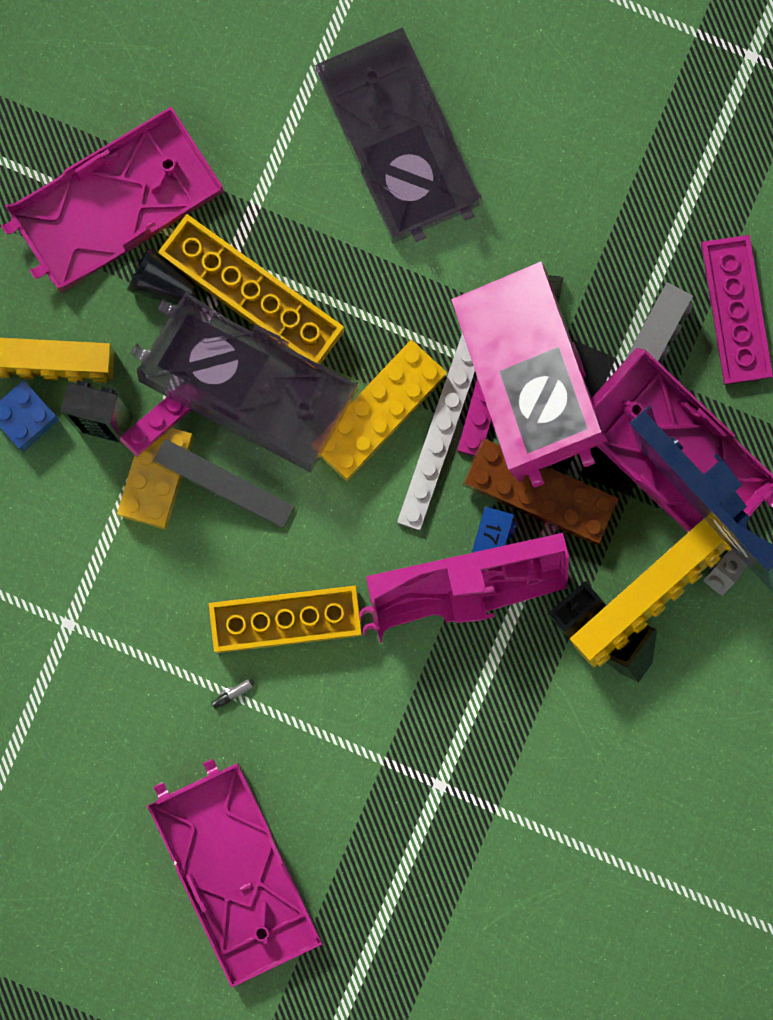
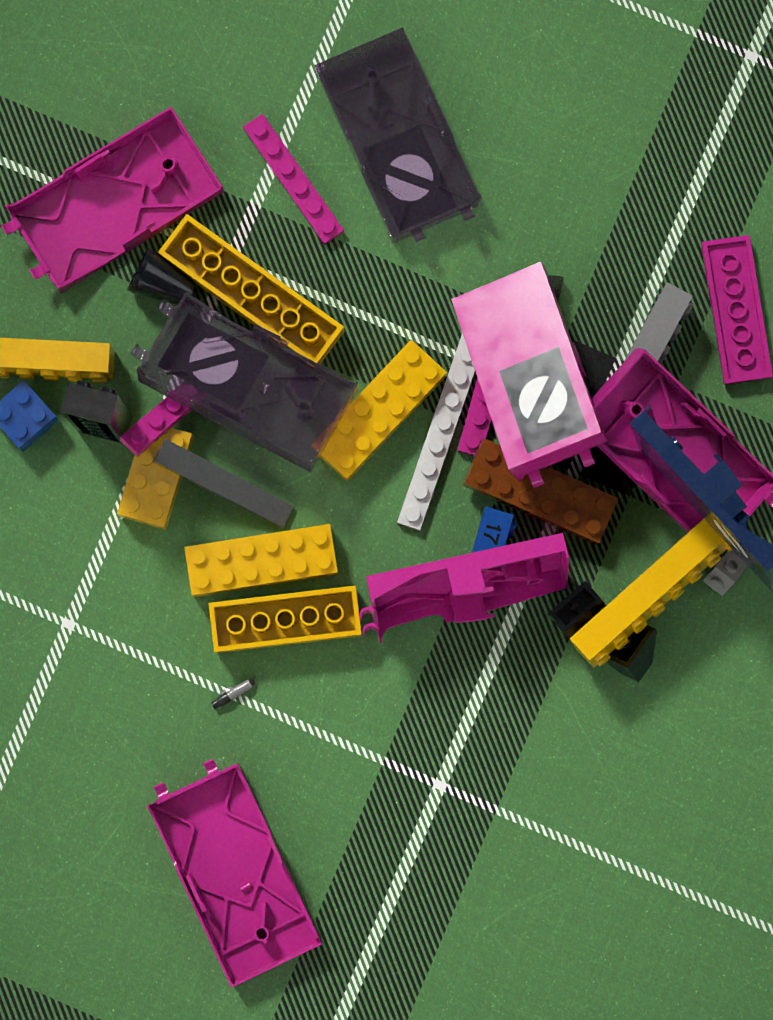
(261, 560): none -> yellow brick
(293, 179): none -> dark pink plate

